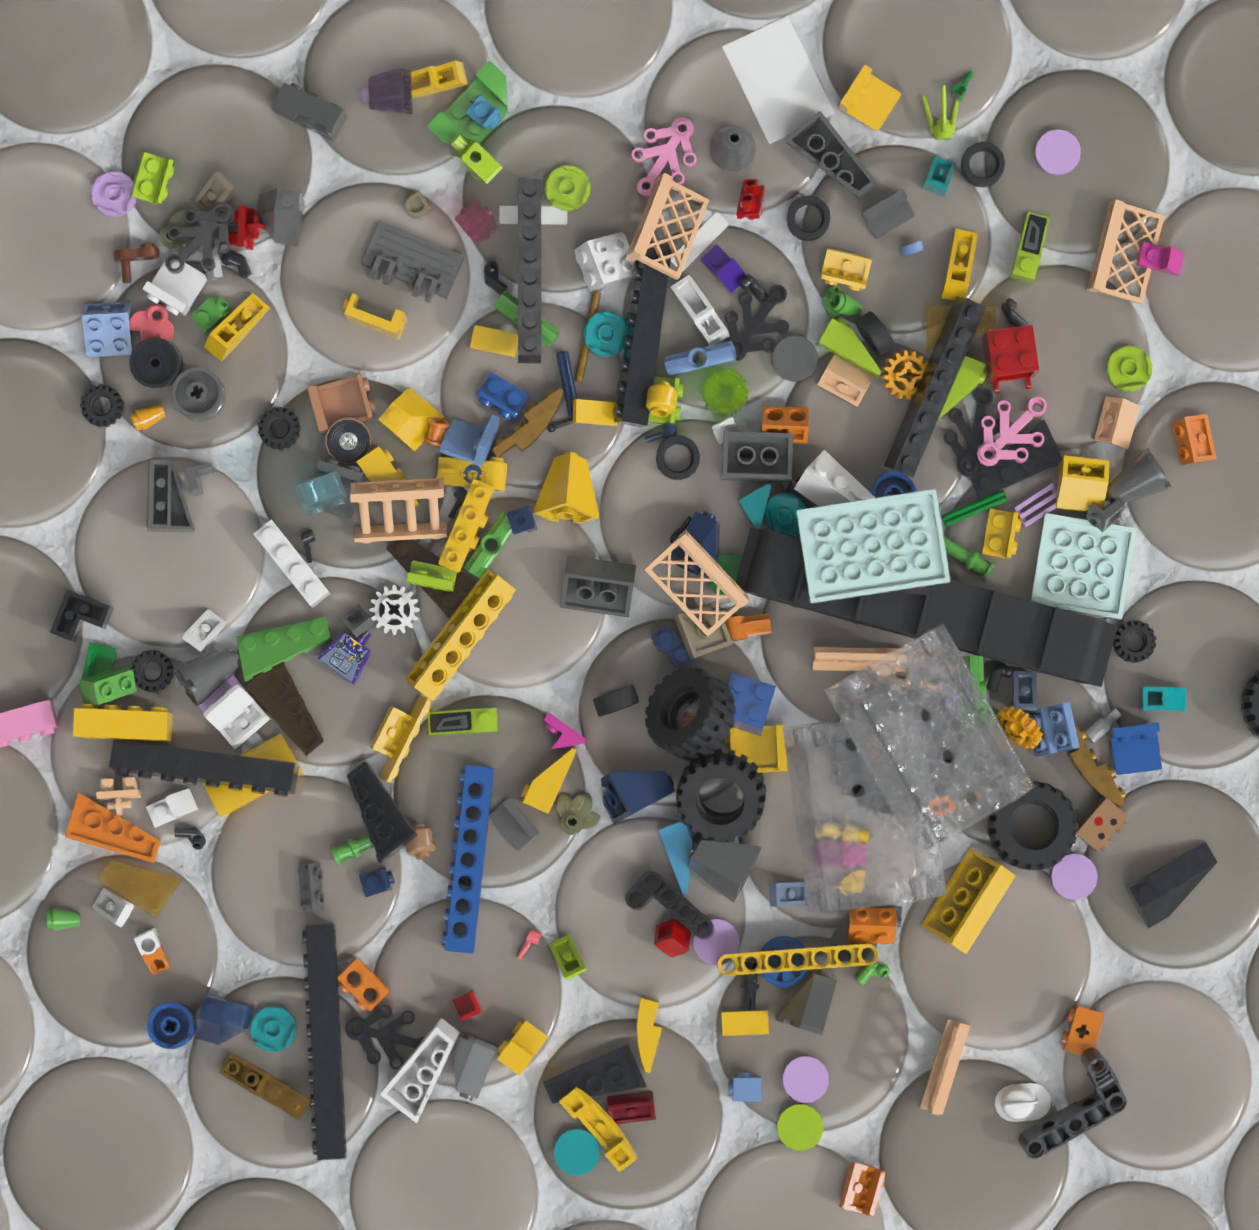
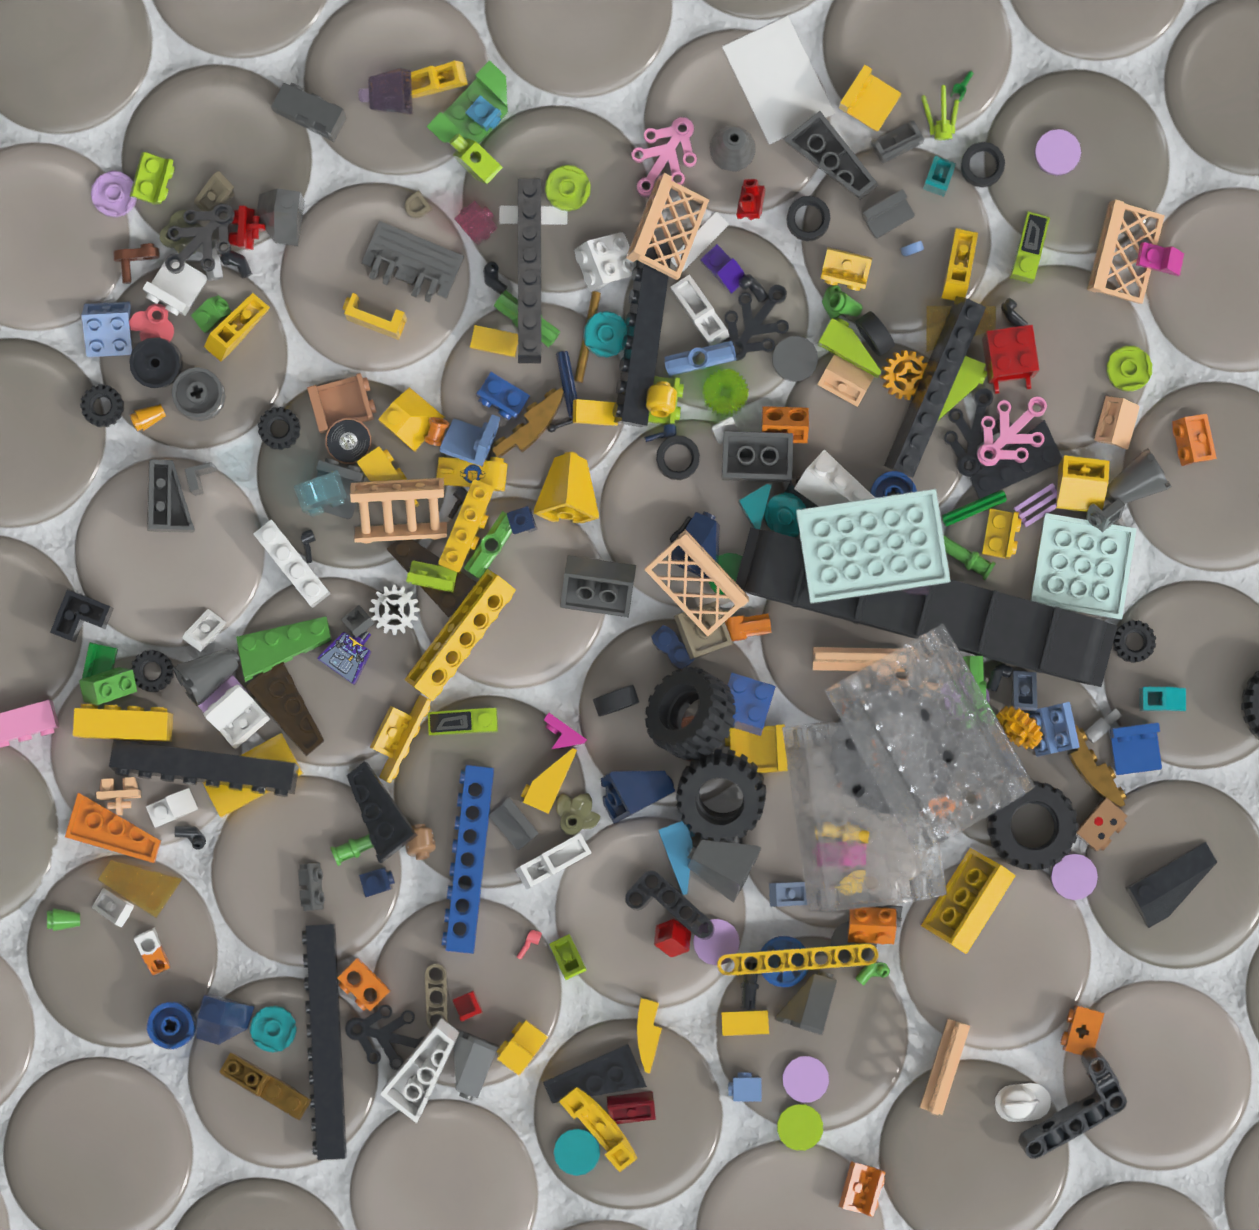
(433, 985): none -> dark tan beam
(553, 861): none -> white slope
(897, 142): none -> dark grey hinge

